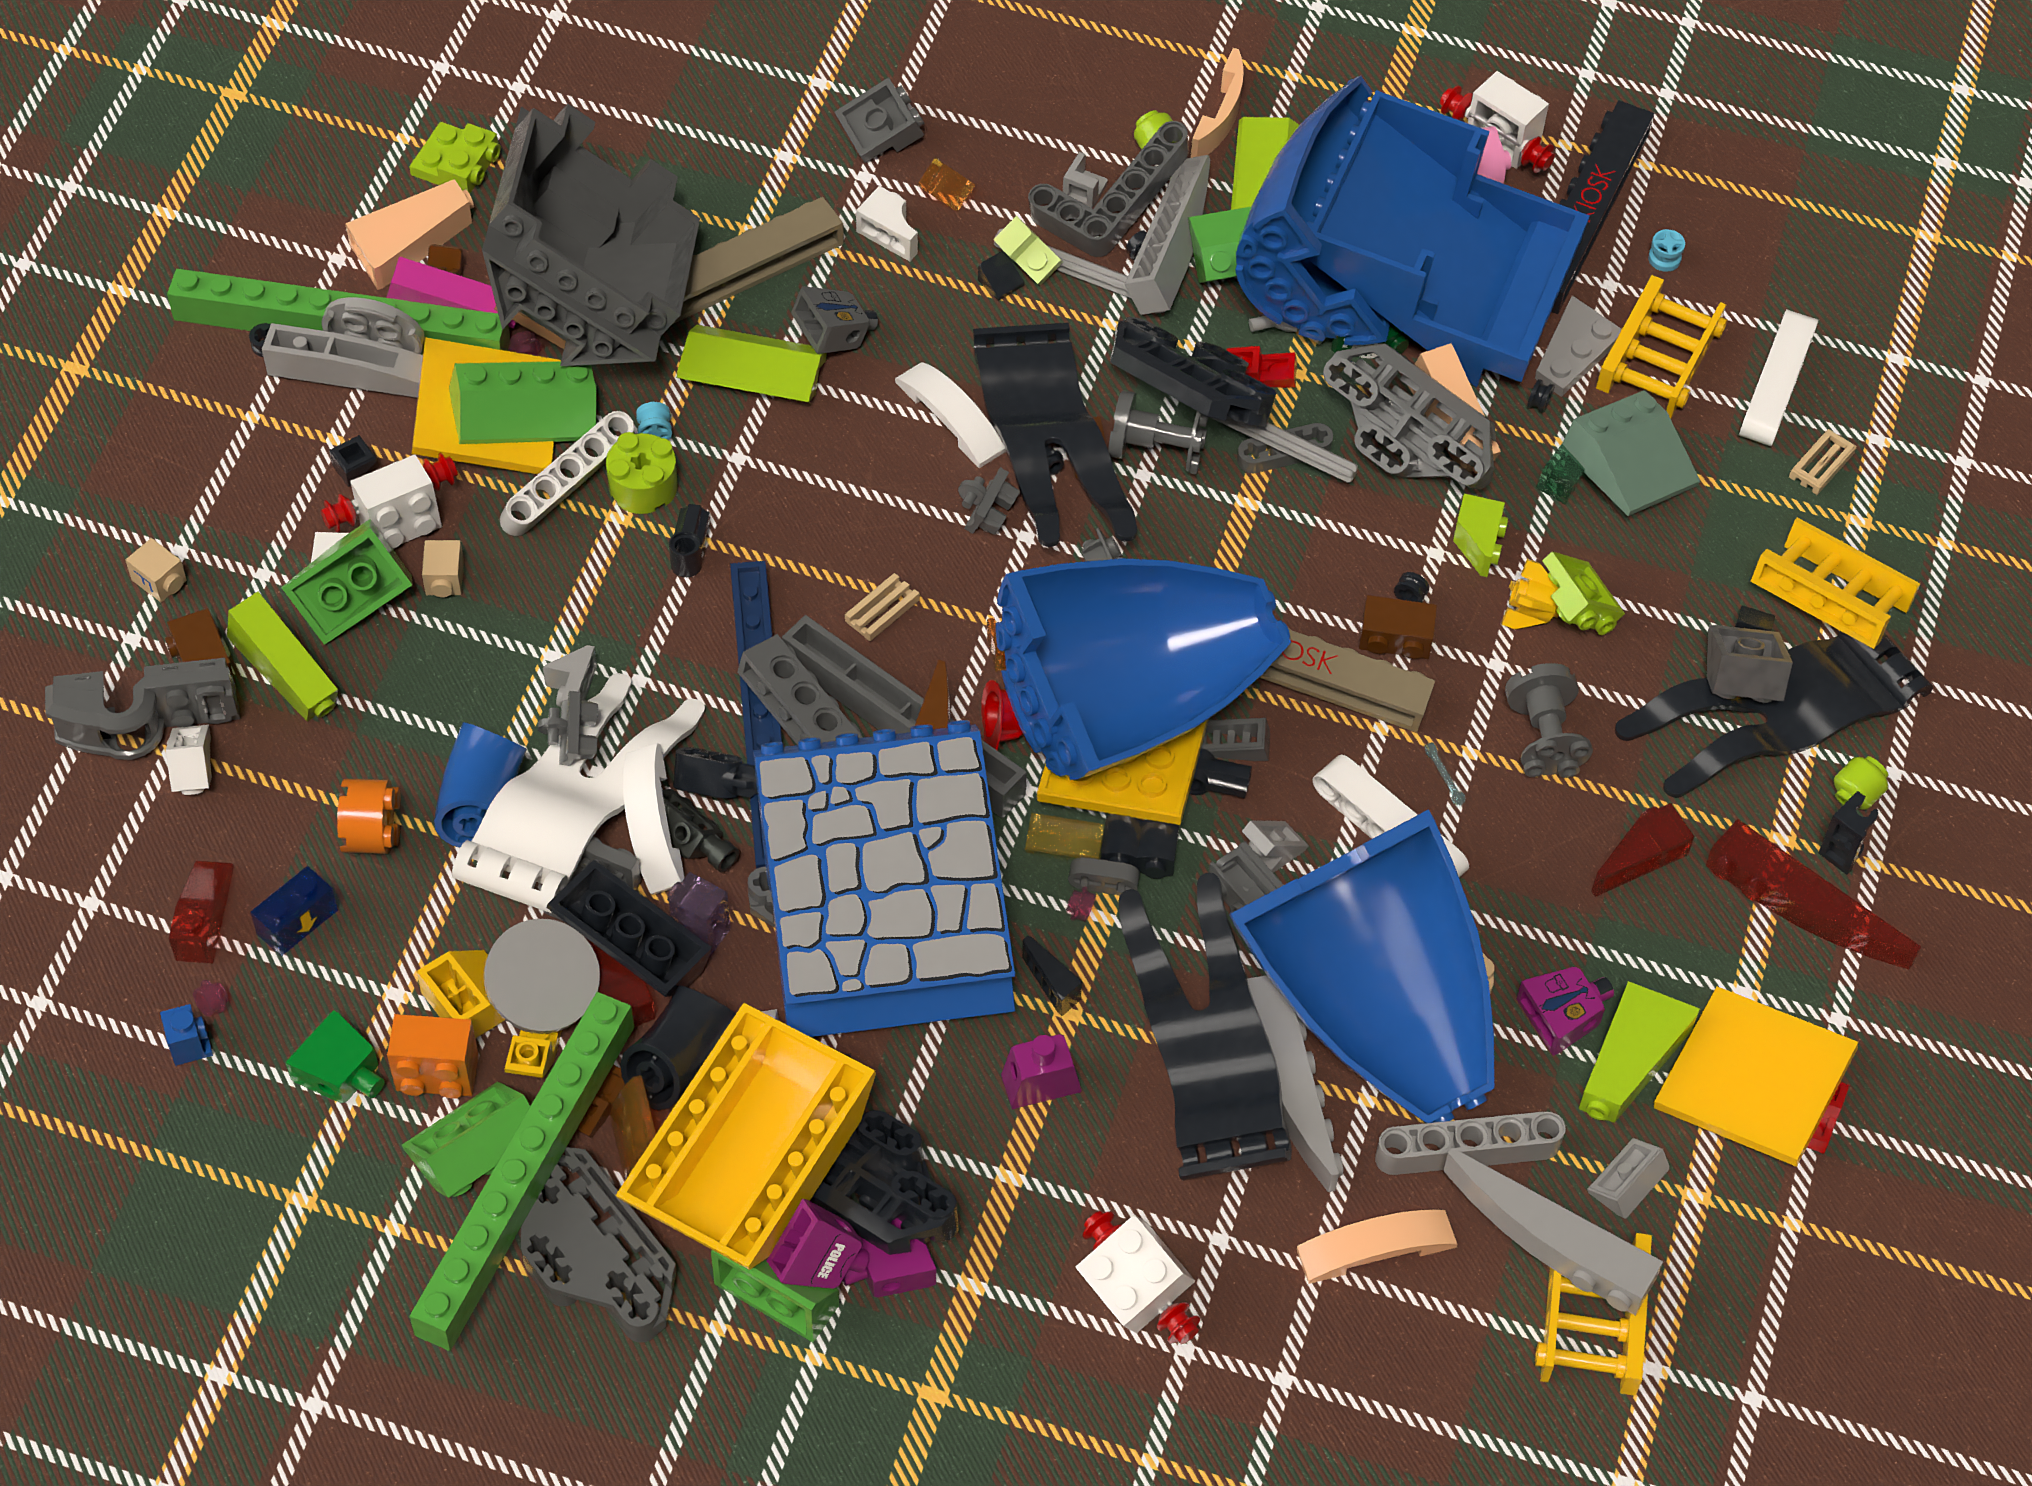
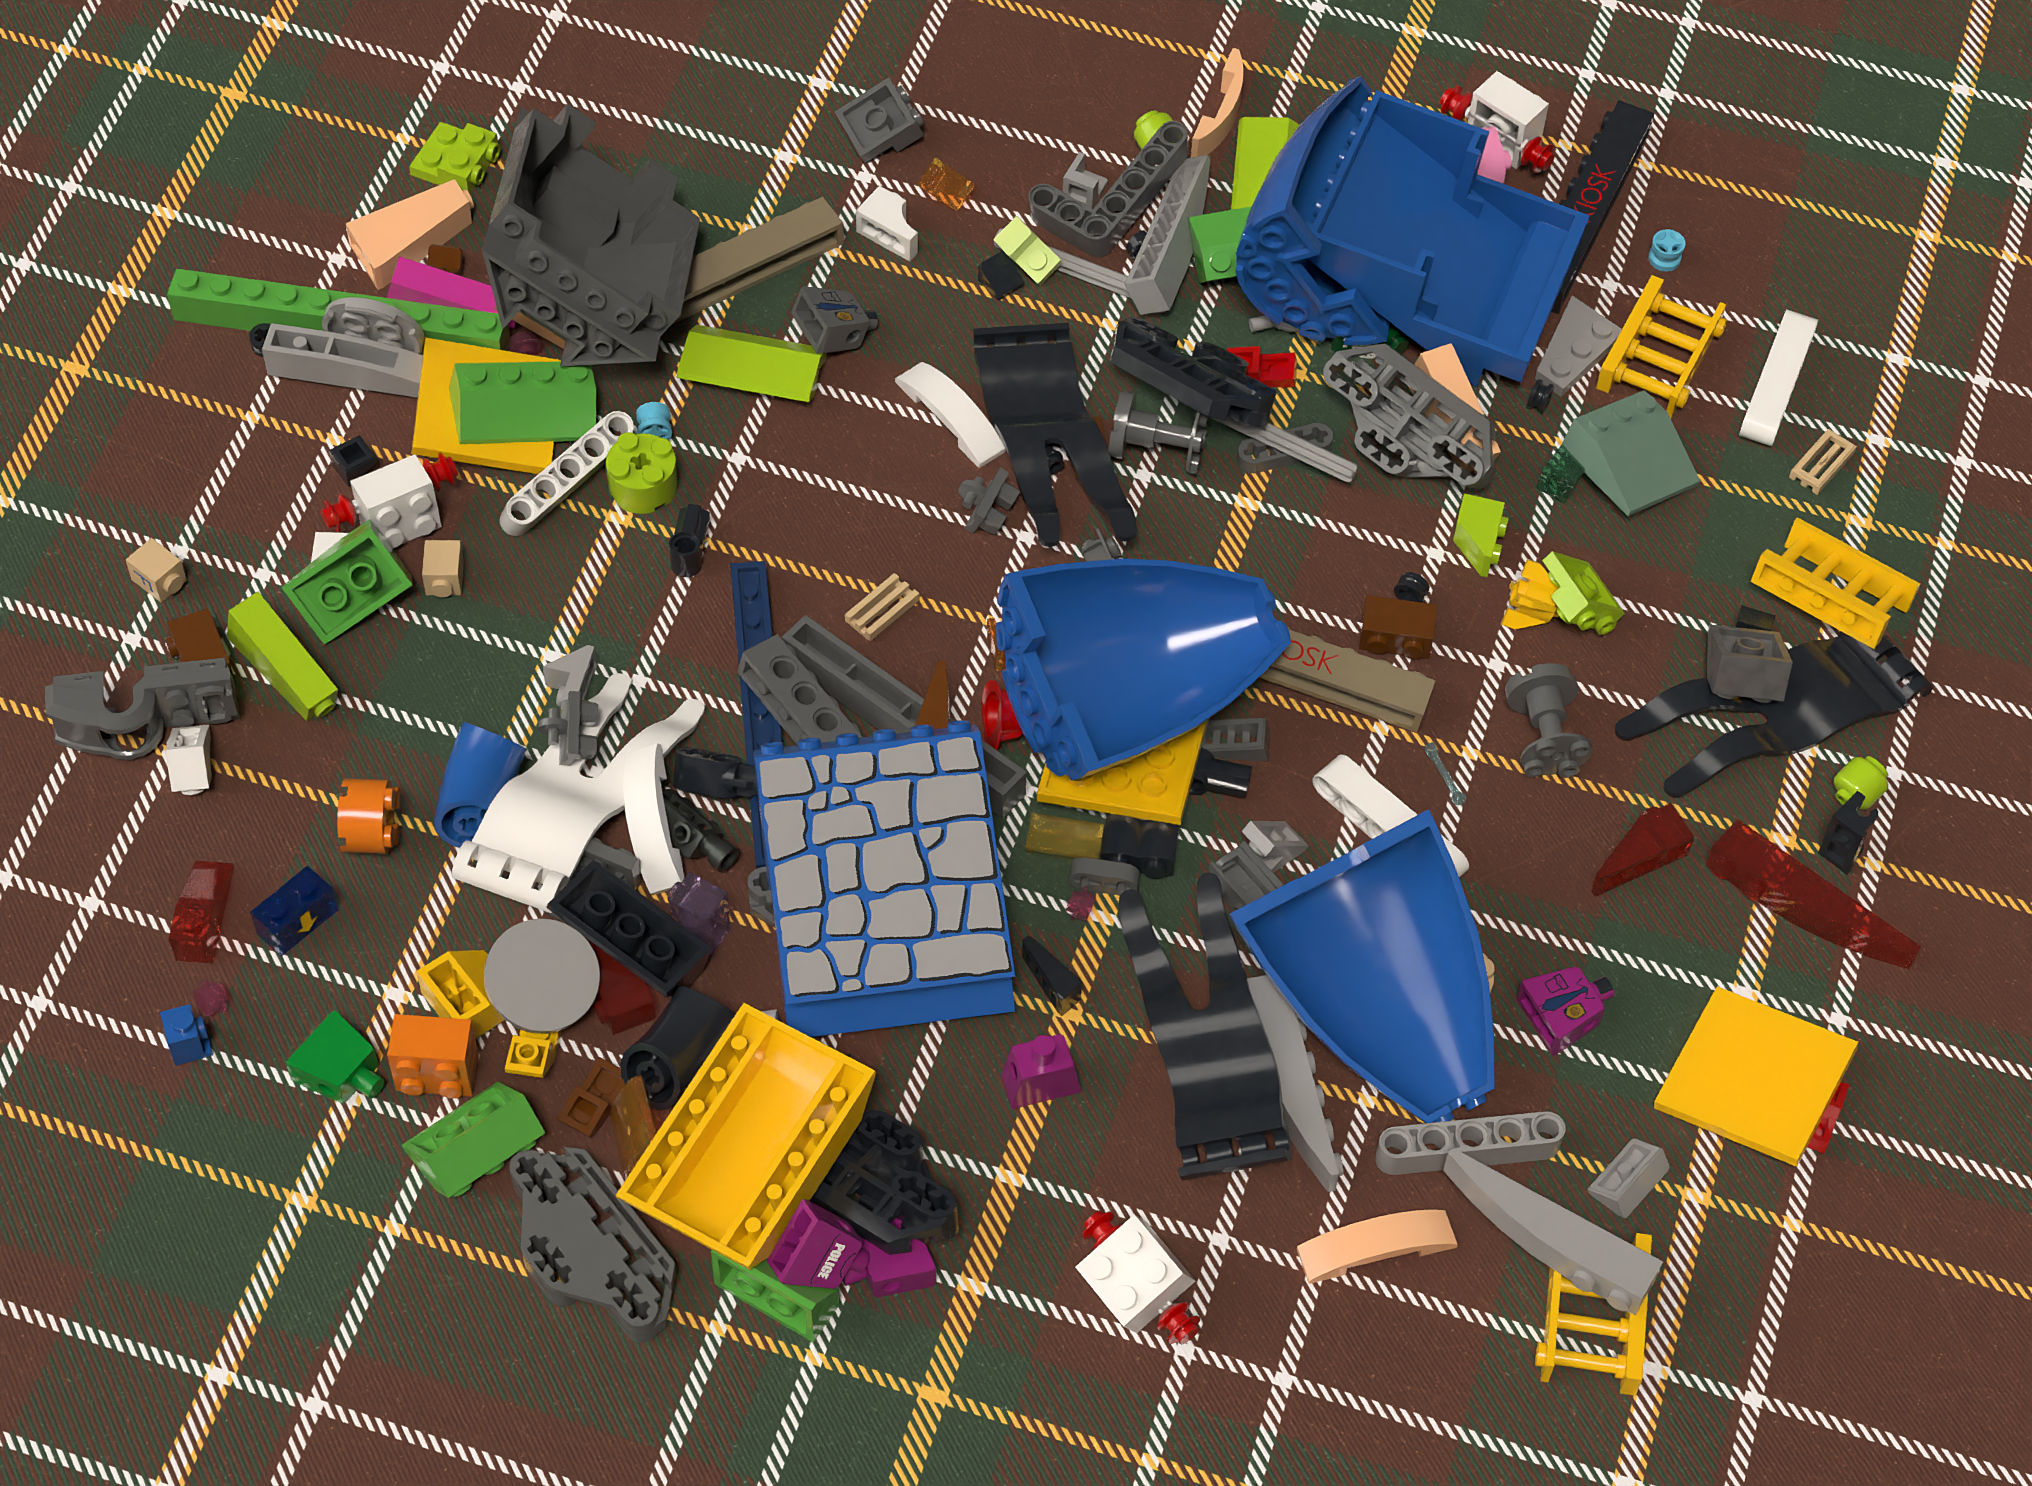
(522, 1172): bright green brick -> none
(1638, 1044): lime slope -> none

